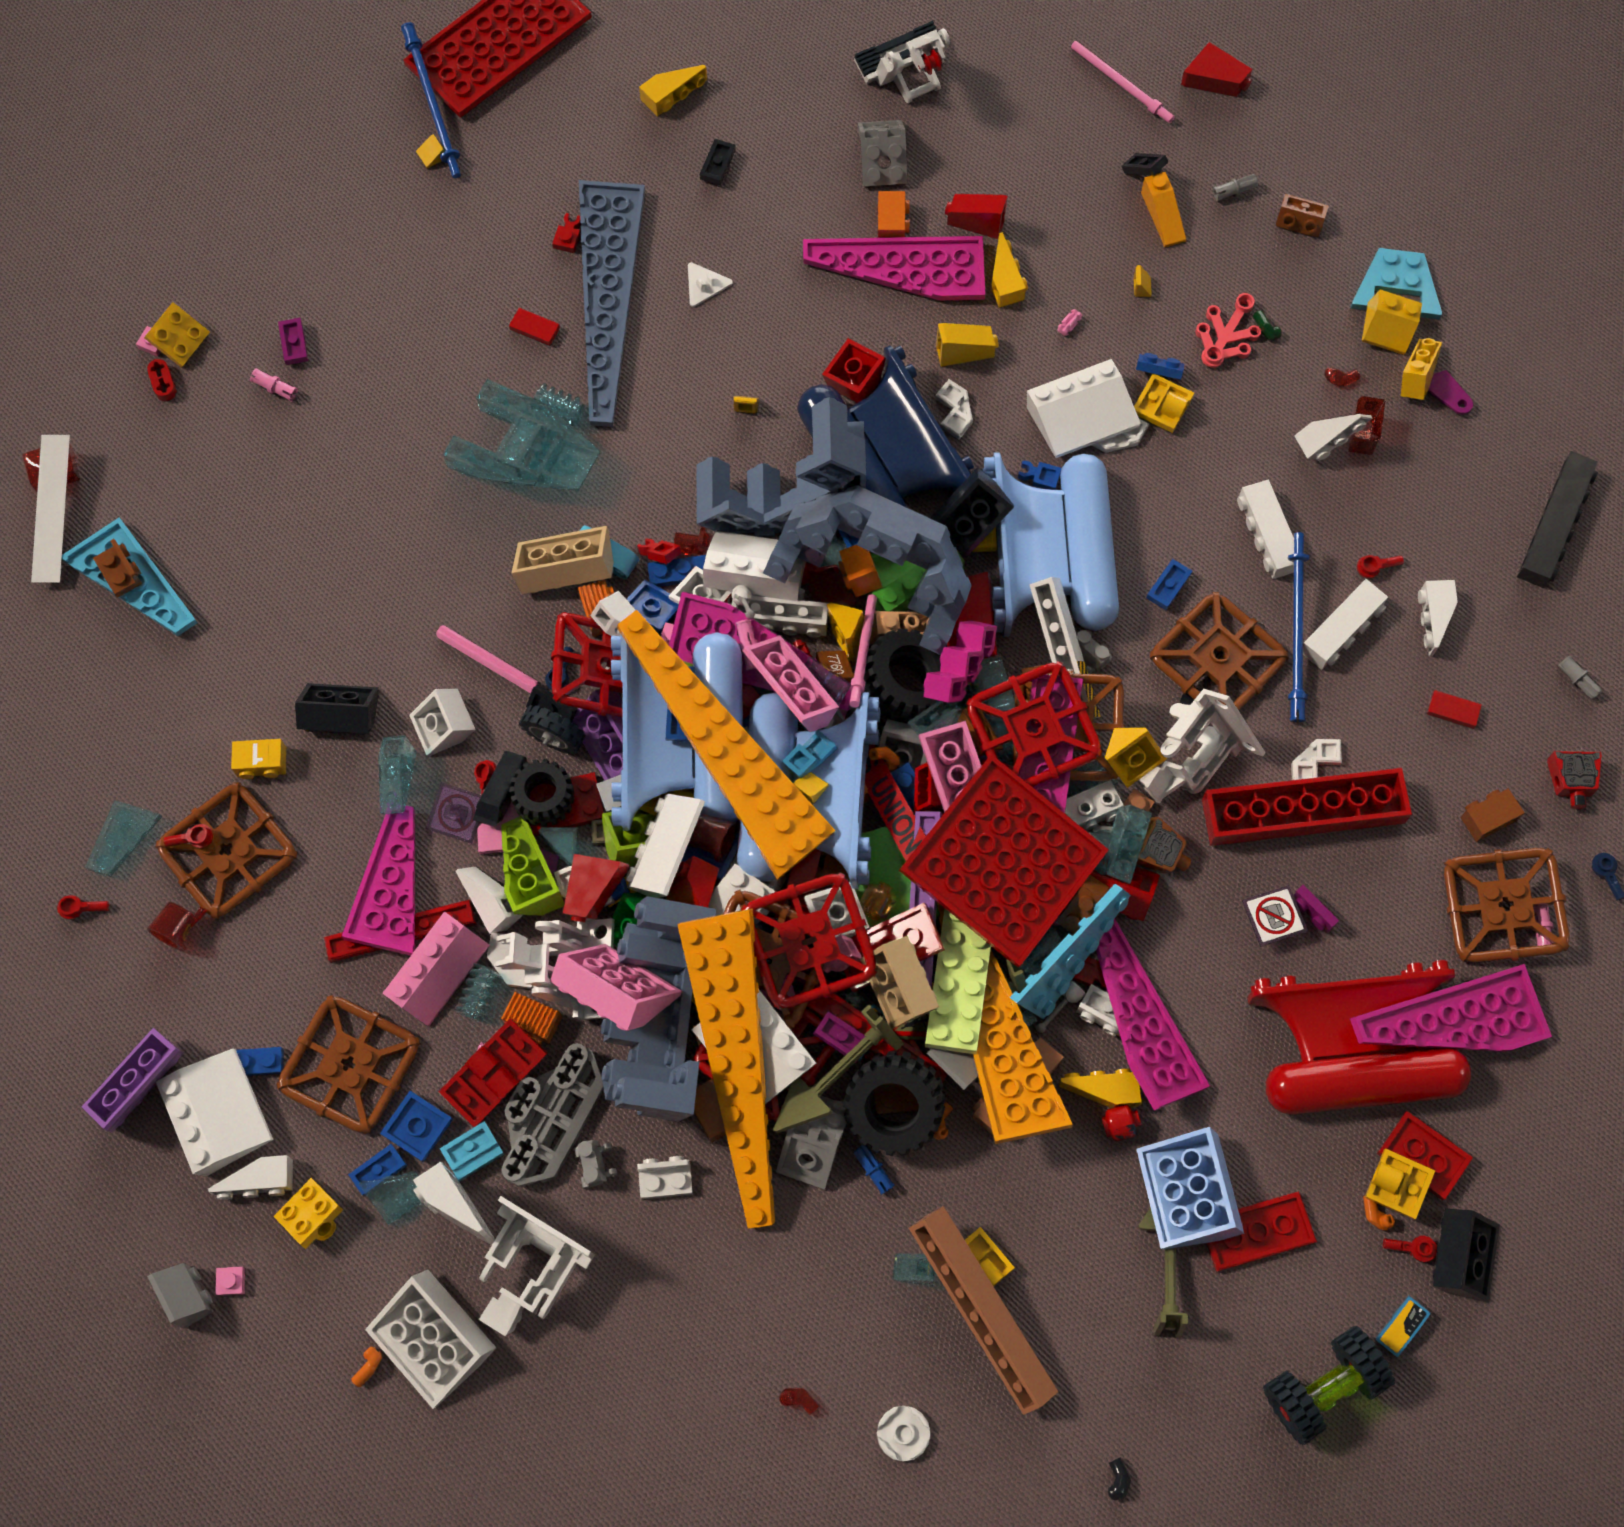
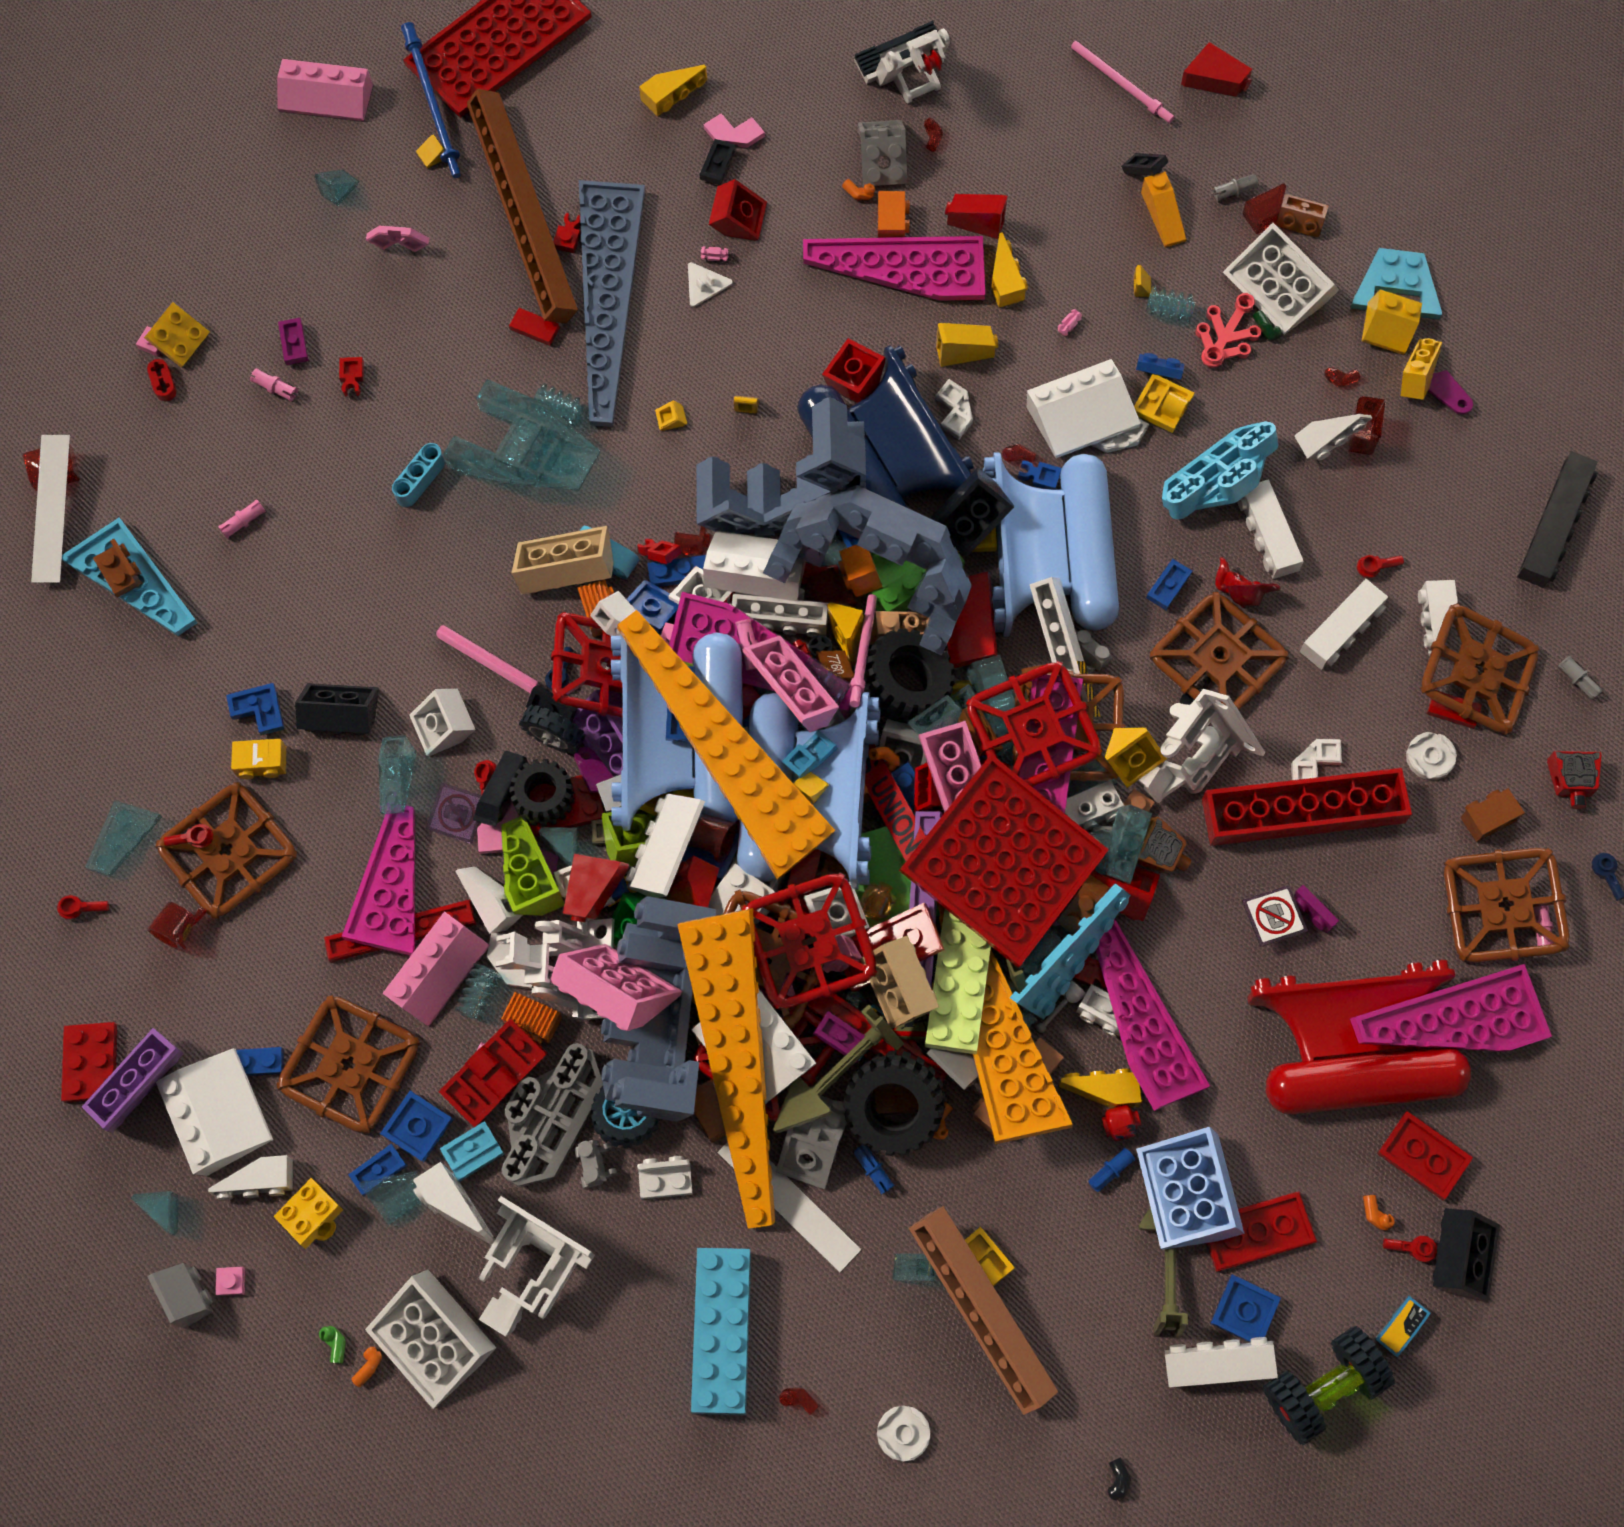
(87, 1059): none -> red plate
(161, 1208): none -> clear light blue slope
(241, 519): none -> bright pink pin
(259, 701): none -> blue plate
(323, 90): none -> bright pink slope
(335, 185): none -> clear light blue slope
(336, 1341): none -> bright green arm
(350, 372): none -> red plate
(387, 236): none -> bright pink tile
(417, 485): none -> medium azure beam
(522, 207): none -> dark orange brick
(592, 770): none -> magenta piece
(619, 1134): none -> black wheel
(671, 416): none -> yellow slope
(714, 253): none -> bright pink piece
(721, 1331): none -> medium azure brick
(737, 211): none -> red slope
(742, 135): none -> bright pink tile
(743, 599): white hinge -> none
(807, 1218): none -> white sticker
(819, 643): none -> black wheel
(859, 193): none -> orange arm
(934, 132): none -> clear red arm
(961, 662): dark pink brick -> none
(1017, 452): none -> clear red arm
(1111, 1170): none -> blue axle
(1171, 304): none -> clear light blue piece
(1220, 1363): none -> white brick
(1221, 472): none -> medium azure connector
(1239, 588): none -> hair
(1245, 1309): none -> blue plate
(1264, 208): none -> clear red slope
(1281, 279): none -> white slope
(1297, 695): blue bar -> none
(1399, 1184): yellow plate -> none
(1431, 756): none -> white tile
(1493, 664): none -> dark orange plate

